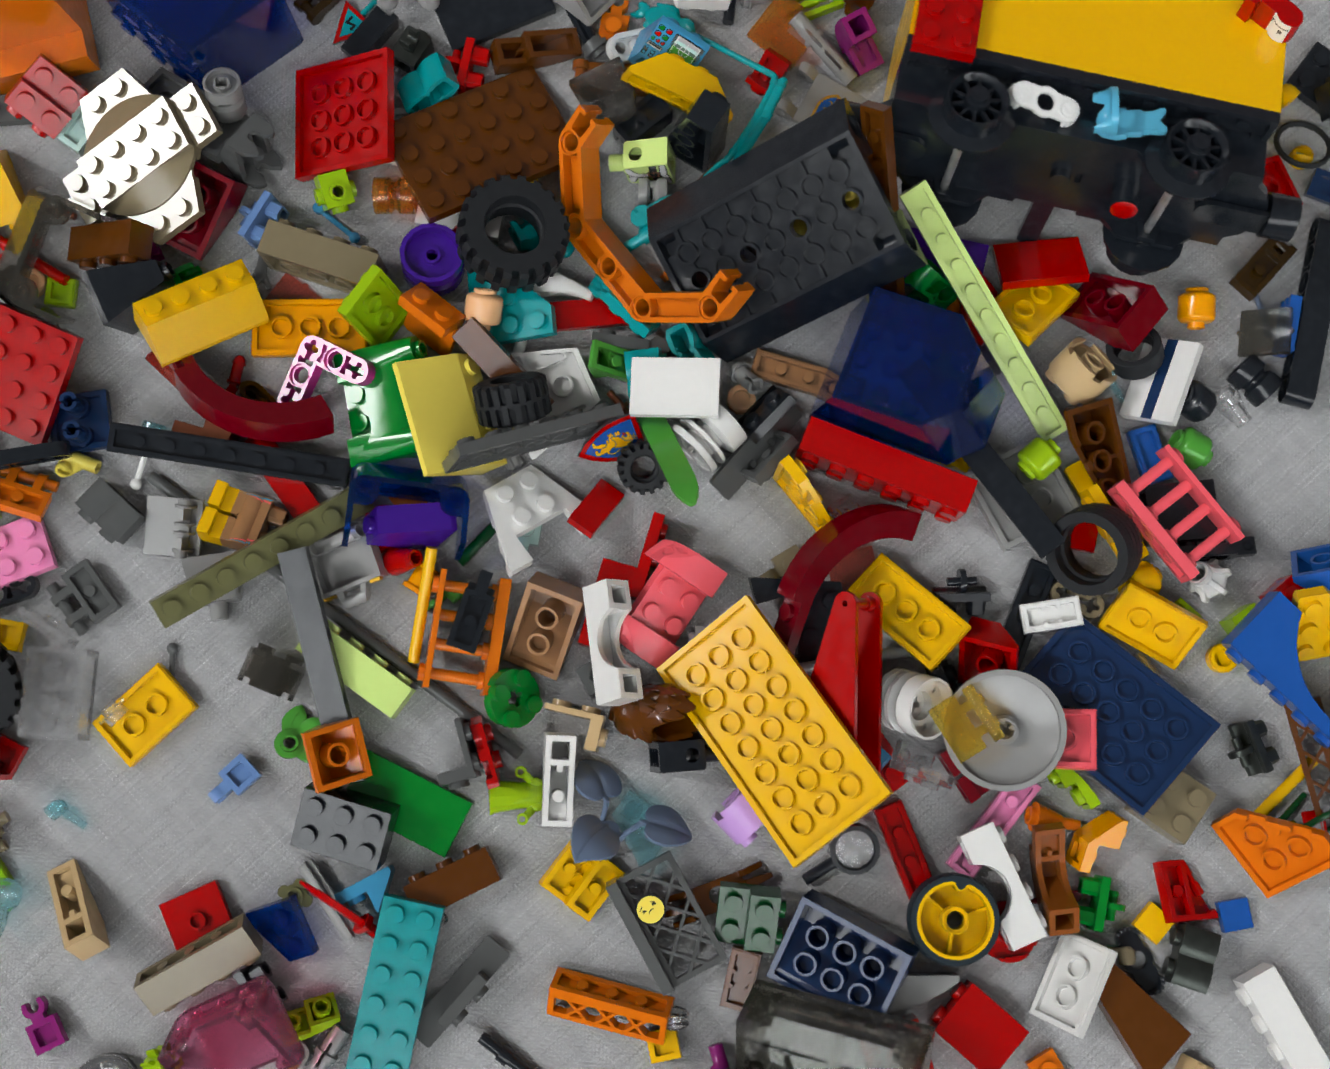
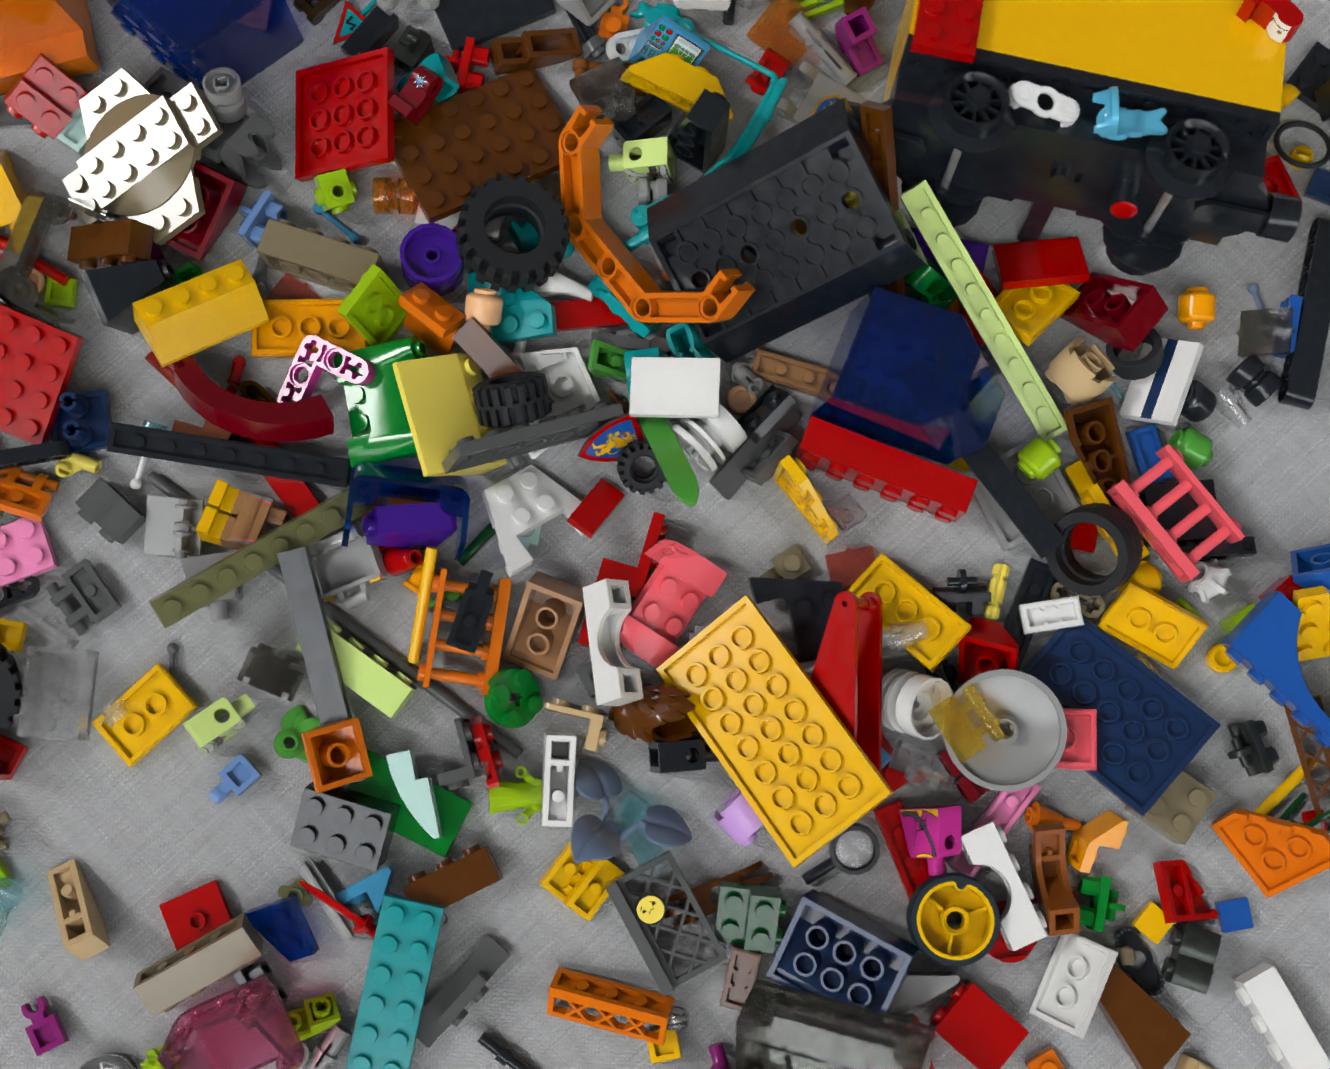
(58, 808): clear light blue hand -> none
(206, 725): none -> yellowish green torso
(415, 792): none -> light aqua slope
(417, 94): none -> dark red leg
(826, 550): dark red arch -> none
(901, 635): none -> clear cone
(933, 834): none -> dark pink torso
(997, 588): none -> light yellow axle
(1081, 791): lime slope -> none
(1262, 268): dark brown plate -> none

